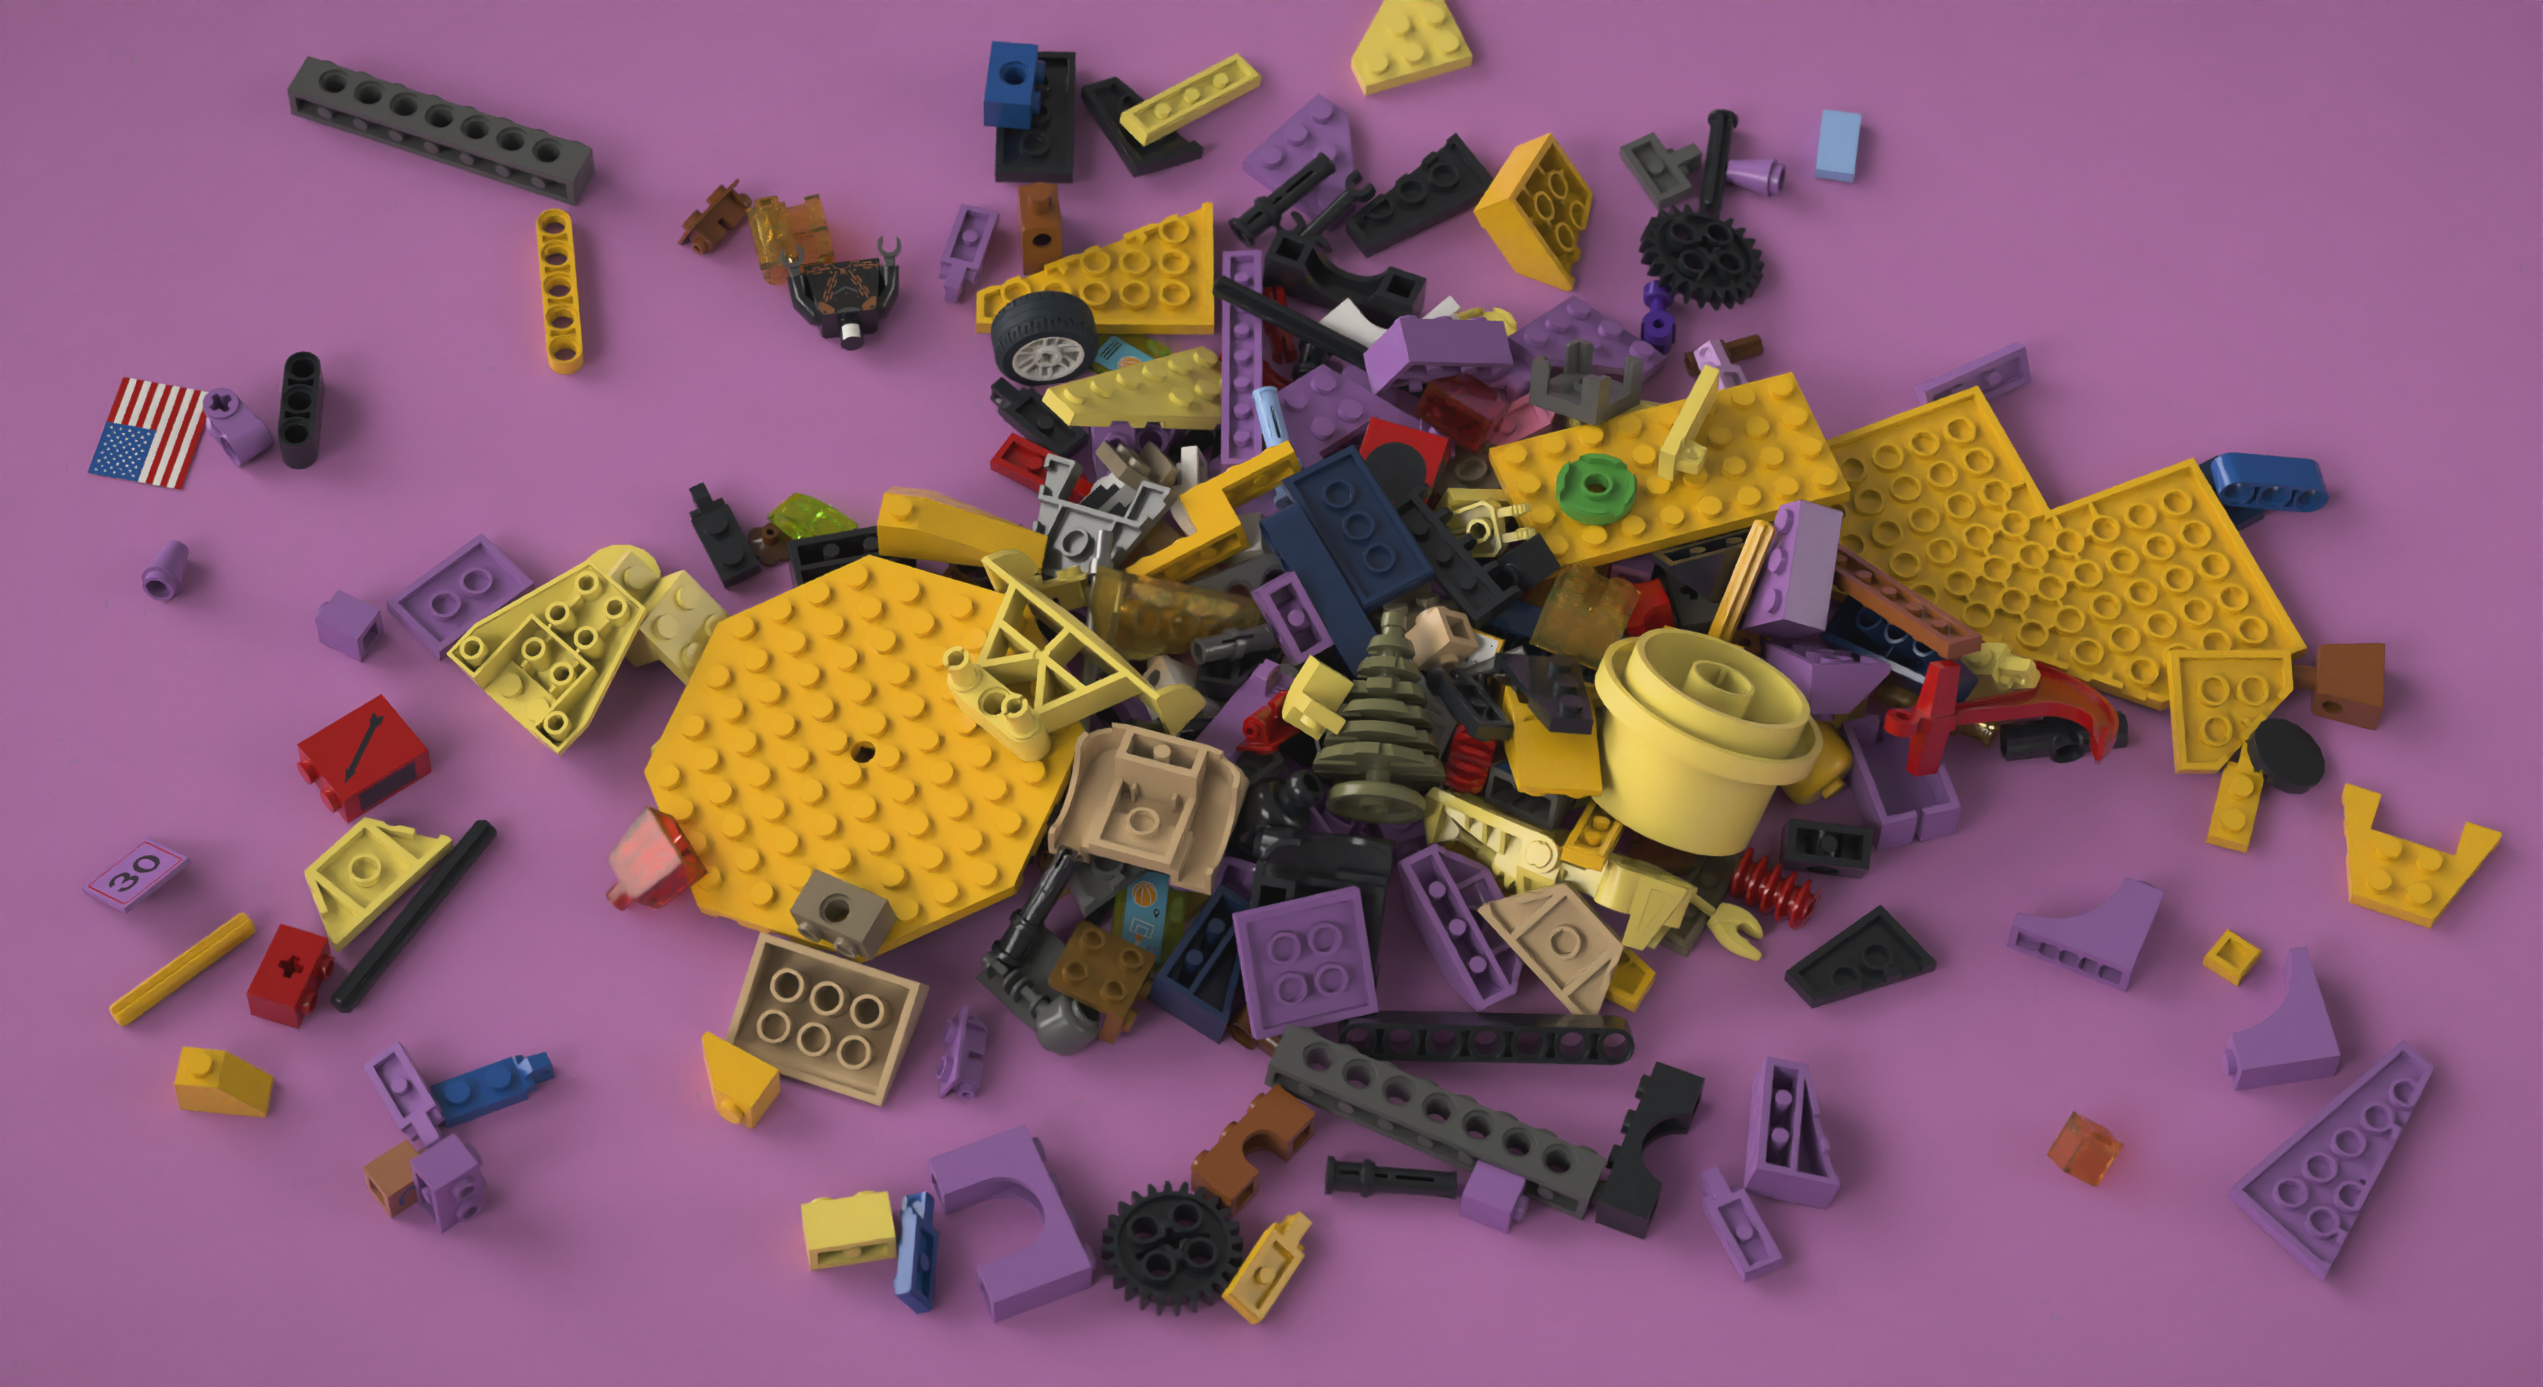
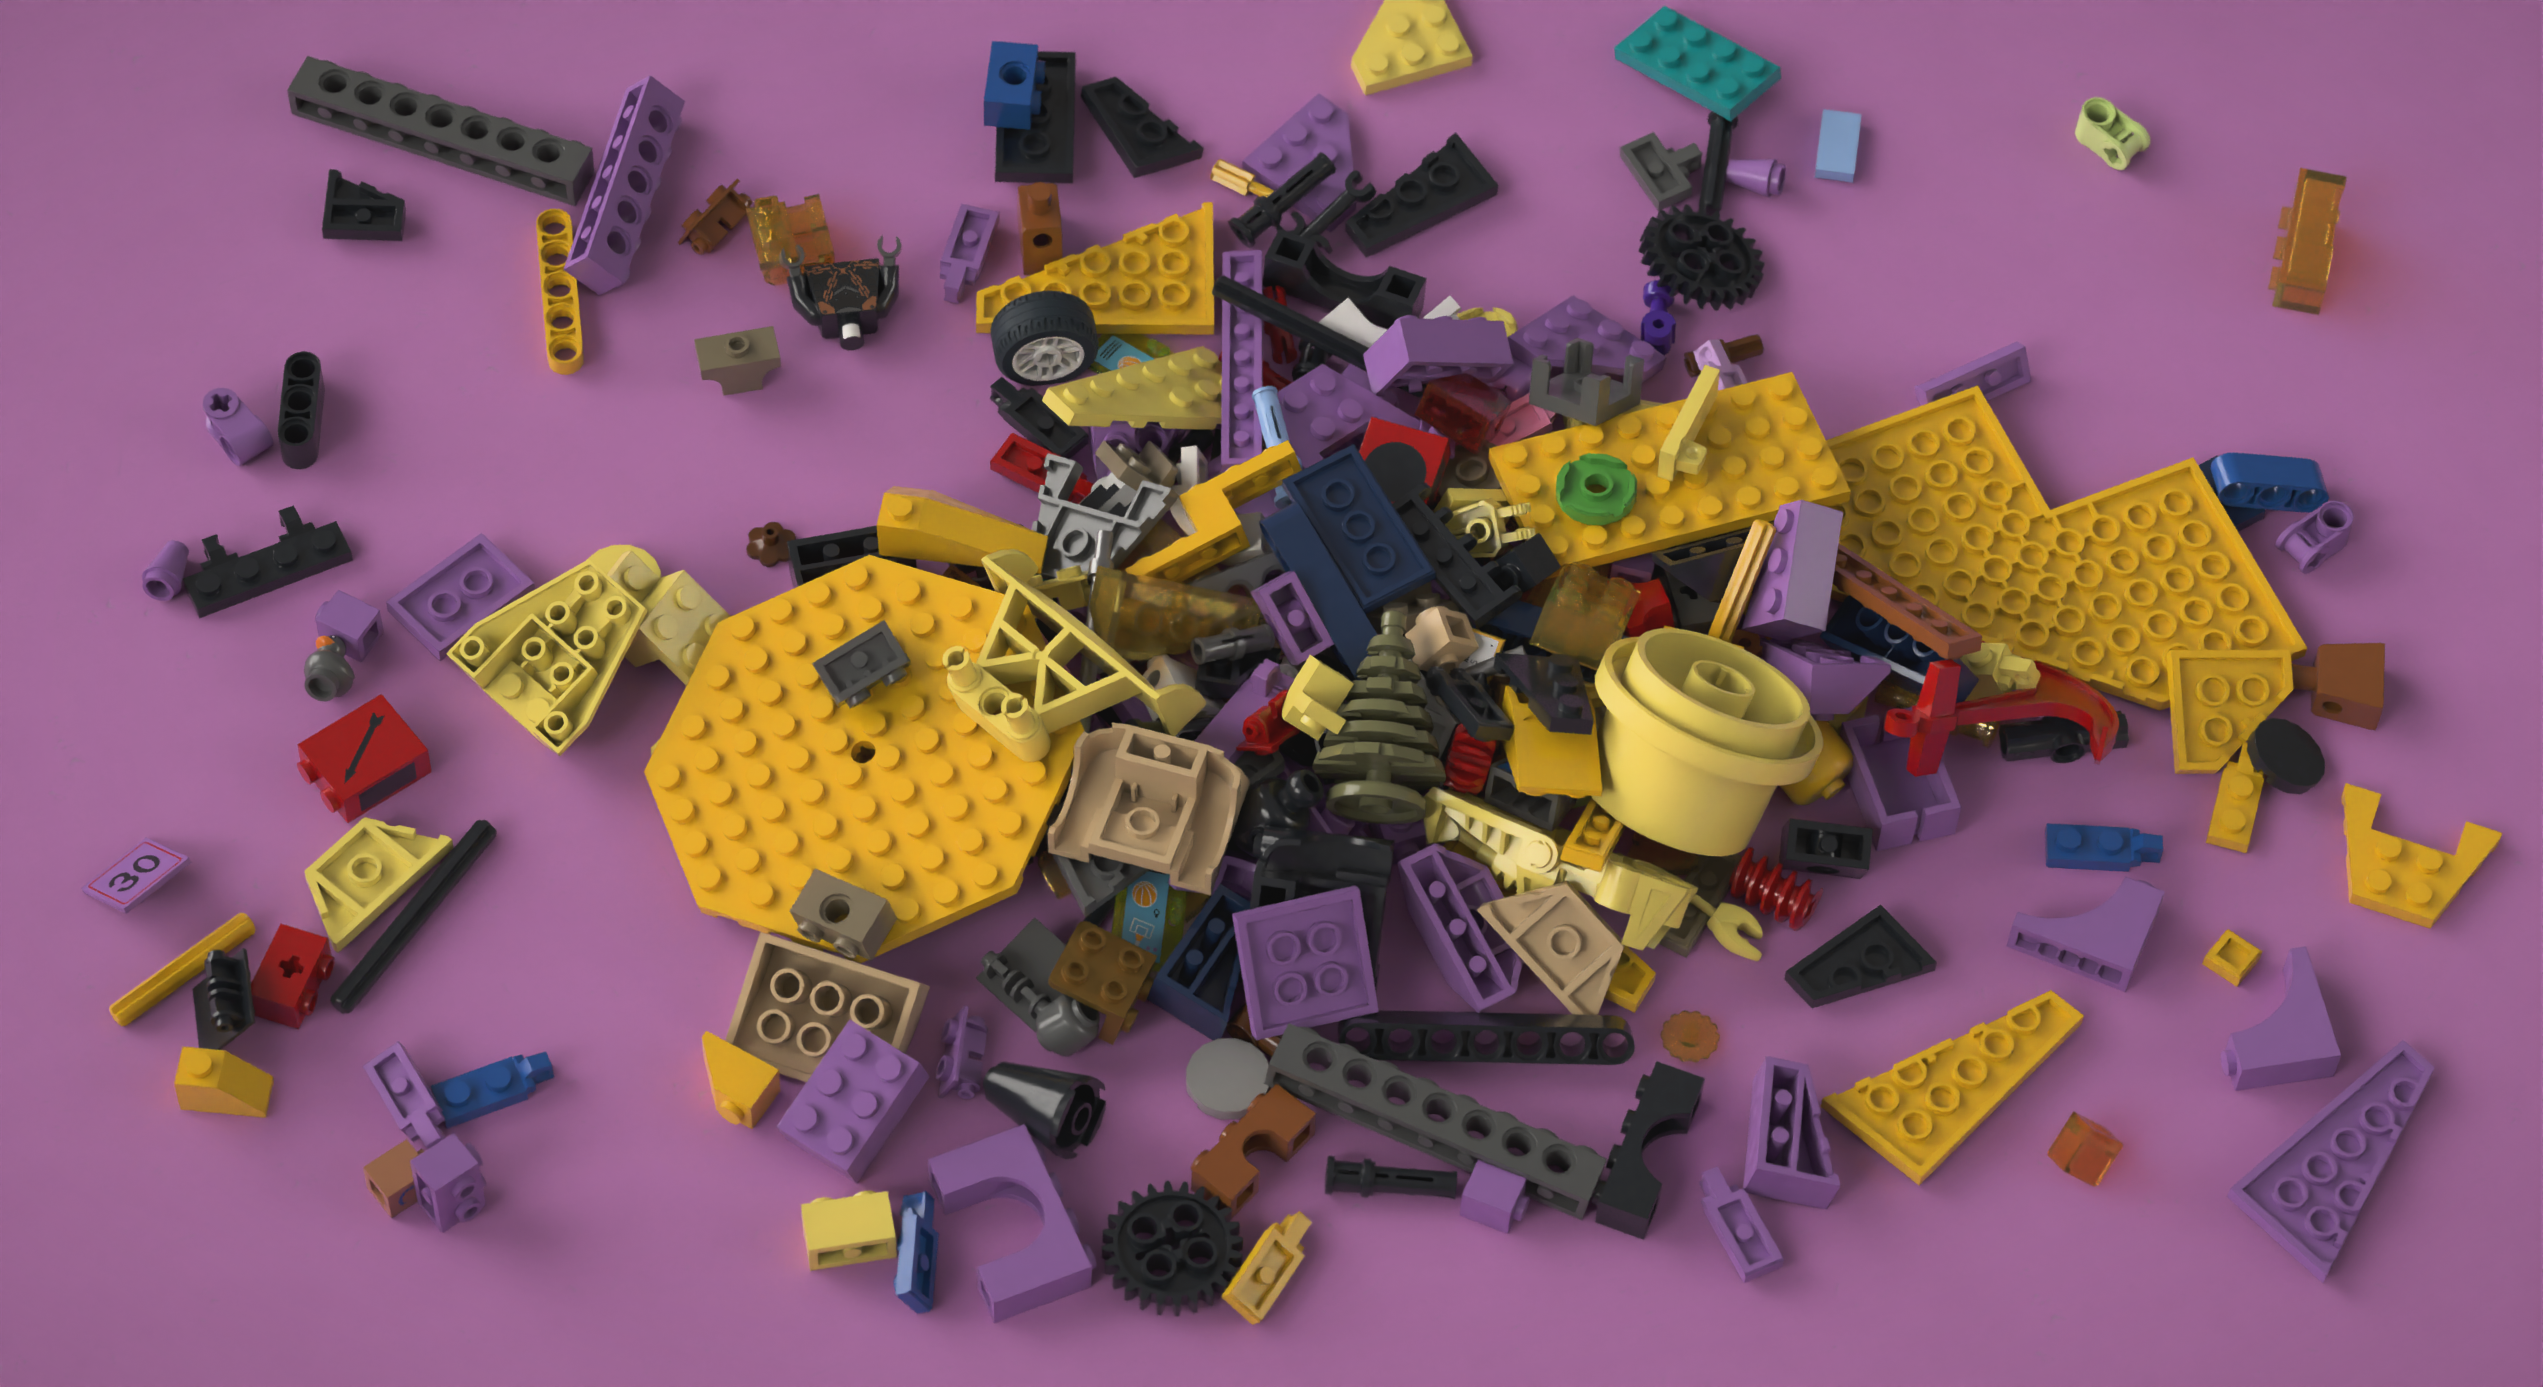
(150, 434): sticker -> none
(223, 1000): none -> black hinge
(237, 579): none -> black hinge
(327, 671): none -> dark grey animal
(361, 211): none -> black wing
(625, 186): none -> medium lavender brick
(653, 862): clear red torso -> none
(722, 538): black hinge -> none
(738, 359): none -> dark tan brick
(809, 517): clear neon green slope -> none
(853, 1101): none -> medium lavender brick
(862, 665): none -> dark grey bracket
(1029, 921): black pin -> none
(1053, 1104): none -> black cone
(1190, 99): light yellow tile -> none
(1226, 1077): none -> light grey tile
(1237, 179): none -> yellow axle
(1538, 211): yellow wedge -> none
(1690, 1036): none -> clear yellow piece
(1697, 63): none -> teal plate
(1947, 1091): none -> yellow wing
(2099, 847): none -> blue hinge
(2110, 132): none -> yellowish green piece
(2307, 242): none -> clear yellow wedge
(2312, 540): none -> medium lavender piece

